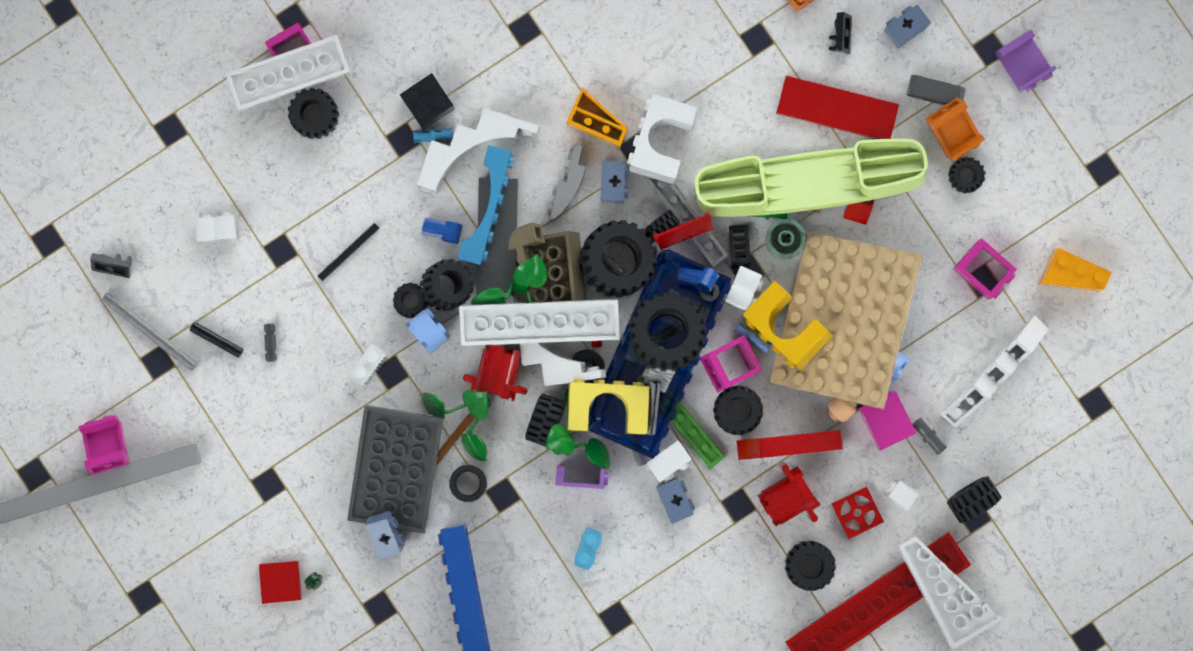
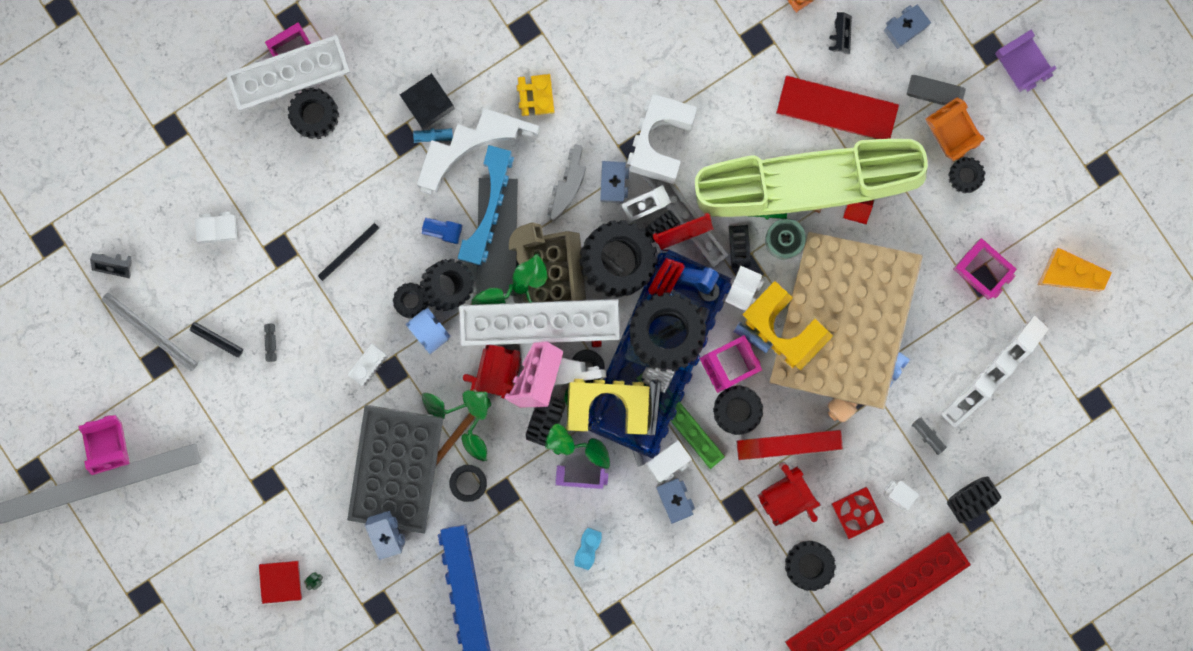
(538, 376): none -> bright pink wedge
(542, 95): none -> yellow plate
(596, 121): light orange wedge -> none
(646, 203): none -> white brick
(669, 279): none -> red tile
(887, 425): dark pink brick -> none
(951, 601): white wing -> none

